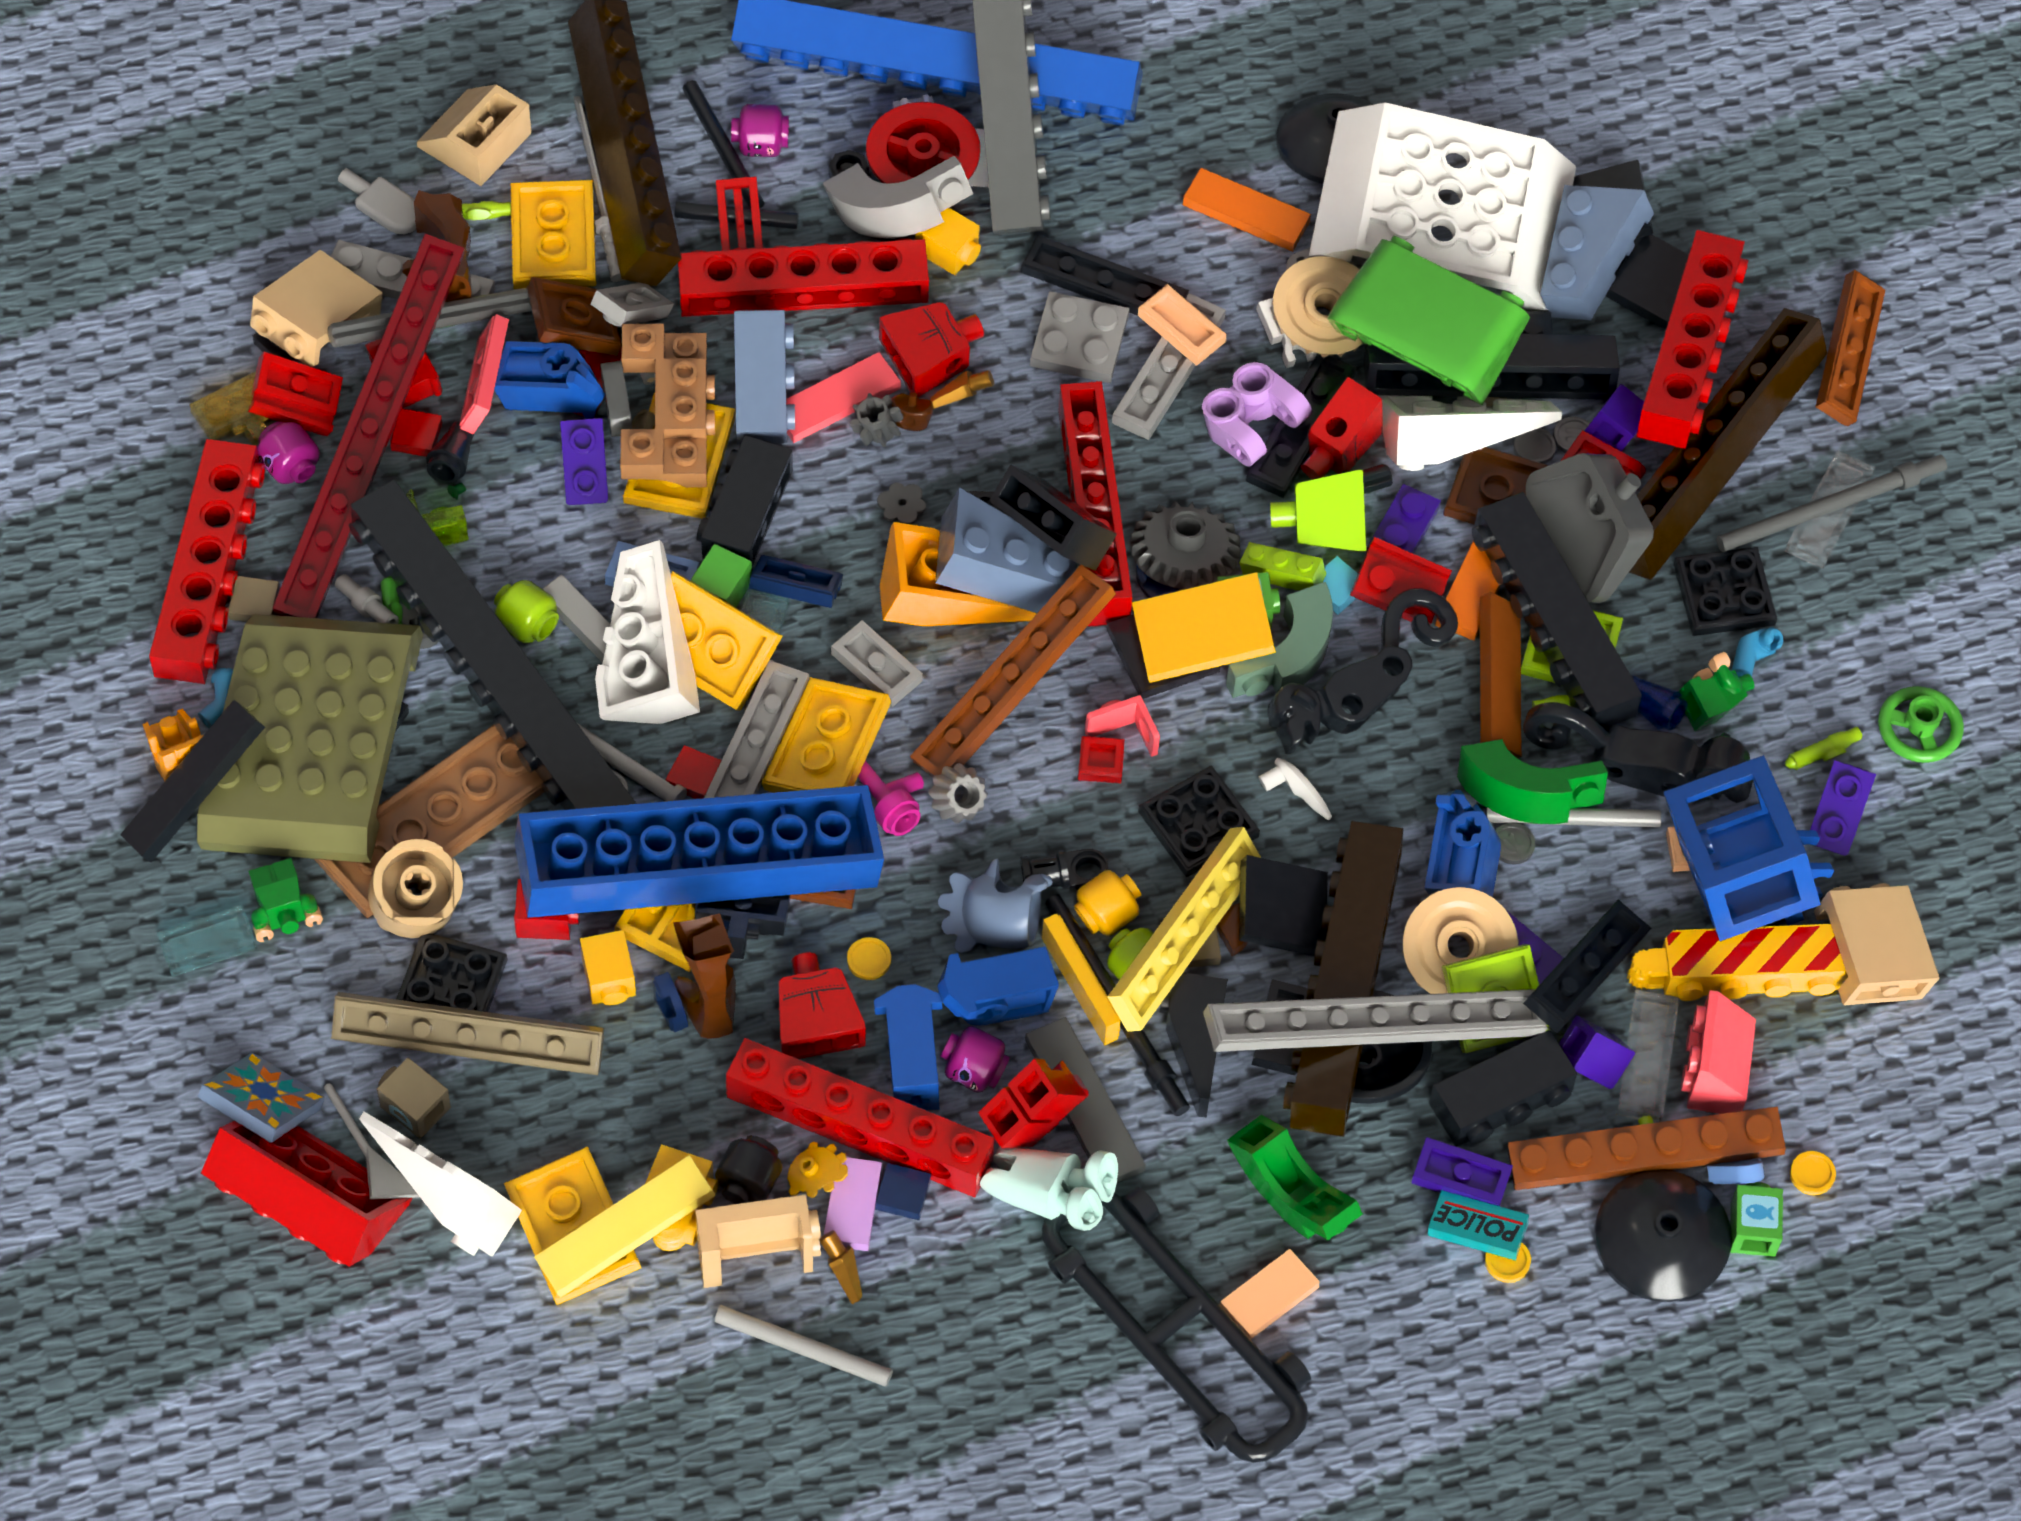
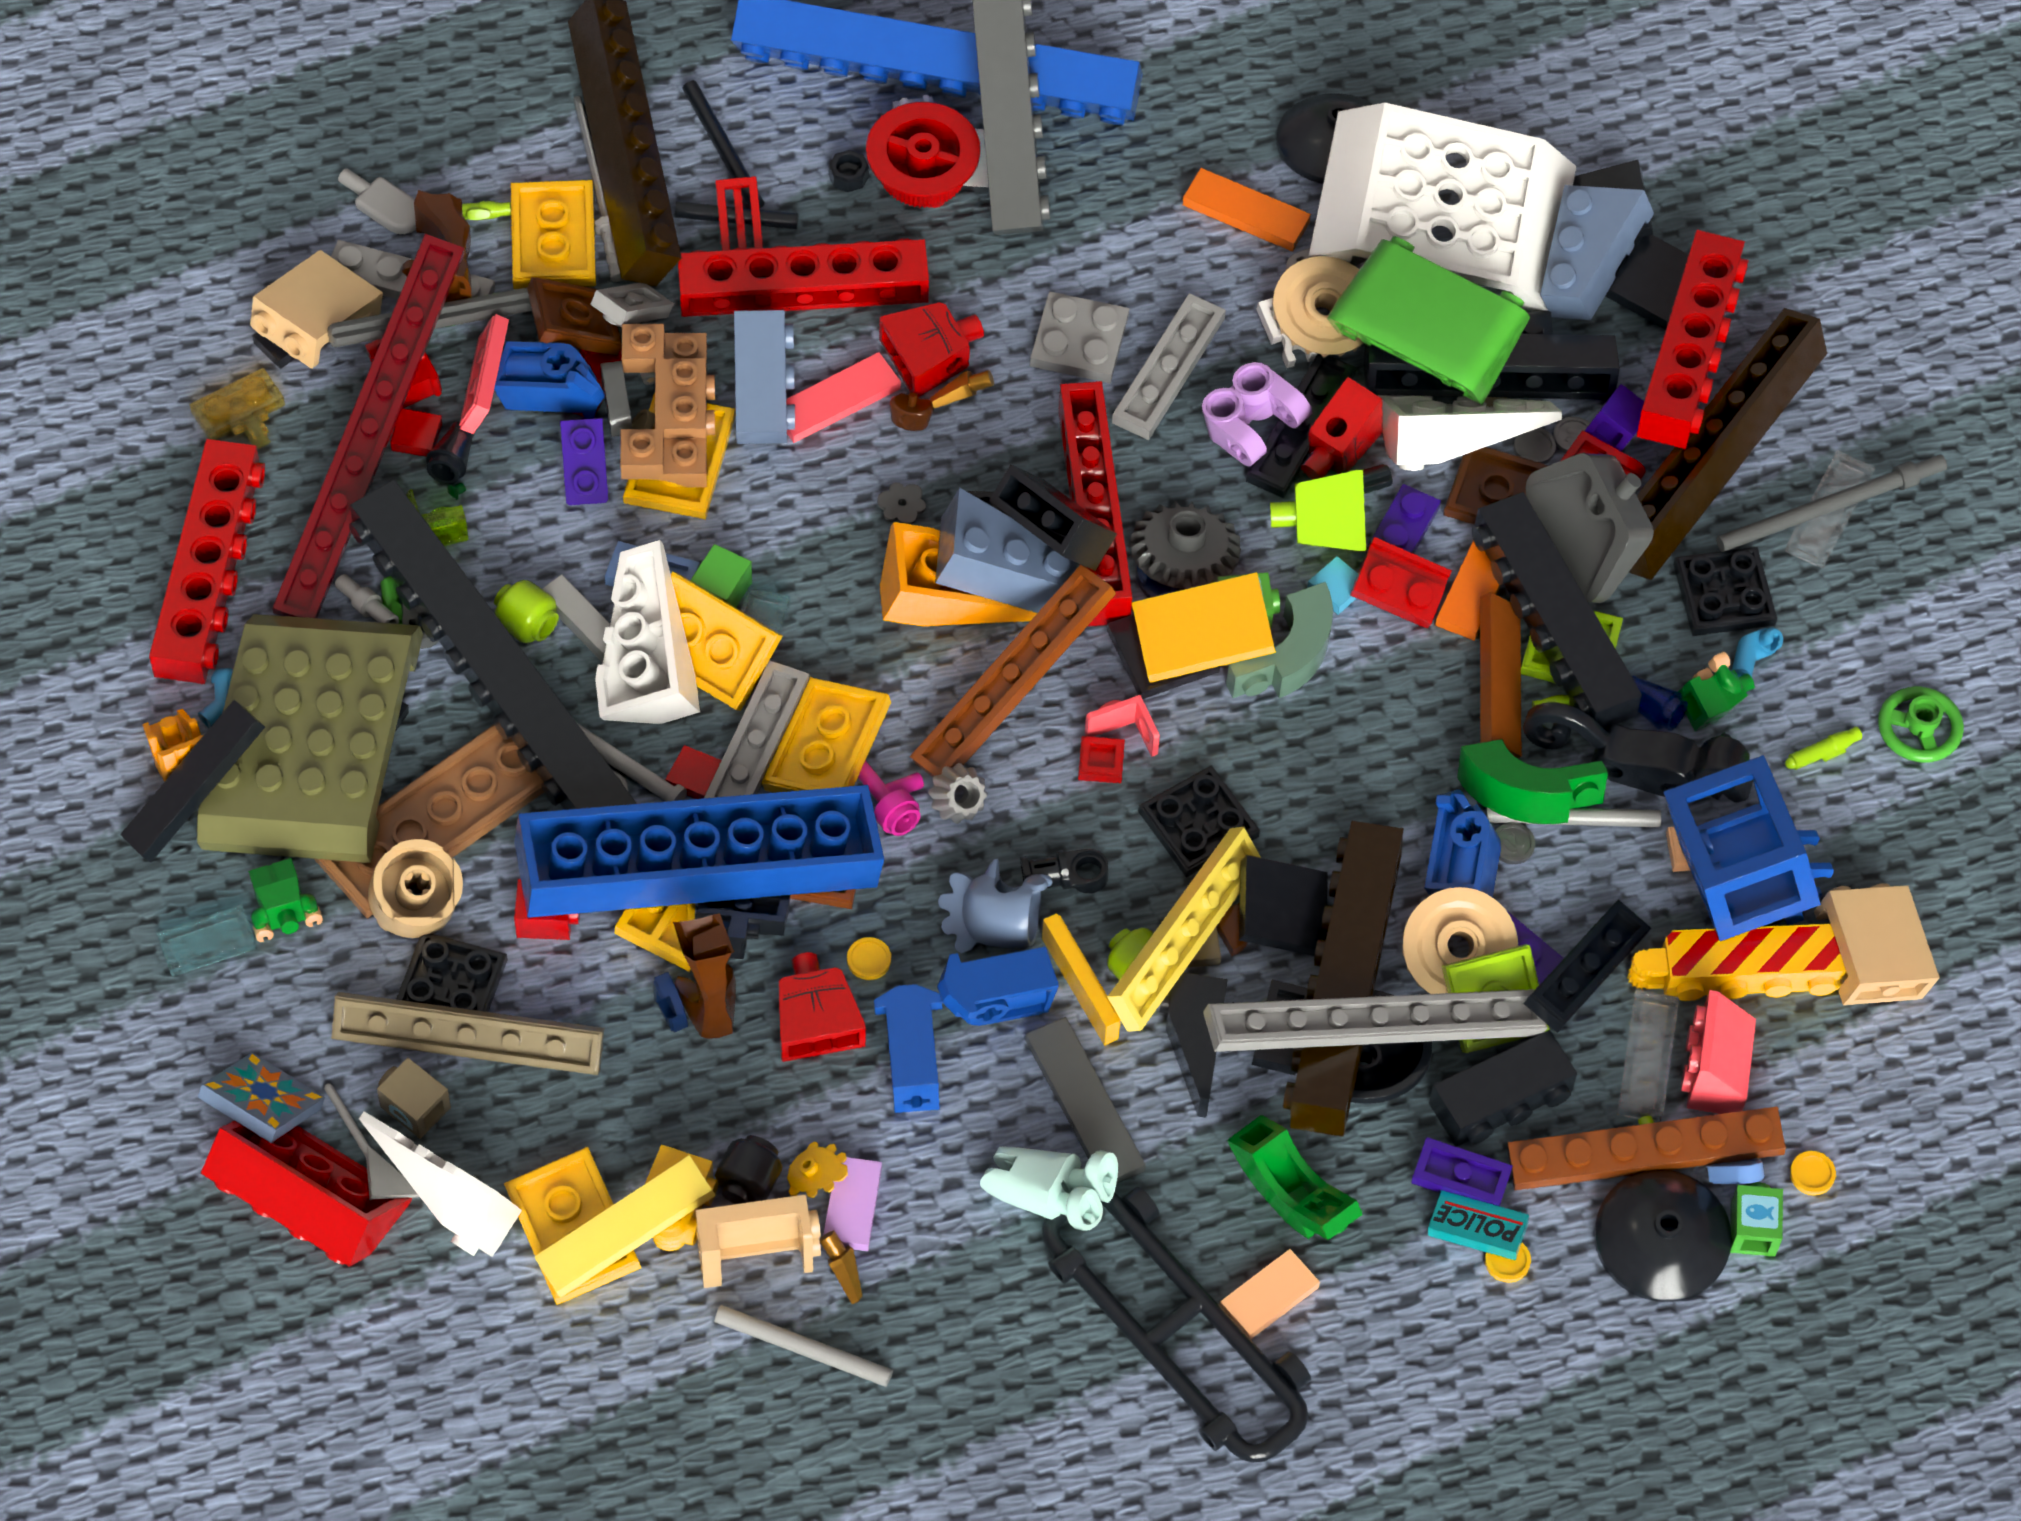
(252, 597): dark tan tile -> none
(288, 452): magenta head -> none
(295, 393): red plate -> none
(478, 132): tan slope -> none
(608, 968): yellow brick -> none
(747, 498): black brick -> none
(760, 130): magenta head -> none
(796, 581): dark blue tile -> none
(859, 1117): red brick -> none
(871, 410): dark grey gear -> none
(876, 662): light grey plate -> none
(900, 207): light grey arch -> none
(903, 1191): dark blue tile -> none
(952, 242): yellow brick -> none
(974, 1059): magenta head -> none
(1032, 1104): red hips -> none
(1091, 275): black tile -> none
(1107, 902): yellow head -> none
(1157, 1071): black bar -> none
(1182, 324): light nougat tile -> none
(1284, 567): lime piece -> none
(1298, 784): white bar -> none
(1364, 684): black animal -> none
(1596, 1052): dark purple panel -> none
(1842, 806): dark purple bracket -> none
(1850, 348): dark orange tile -> none

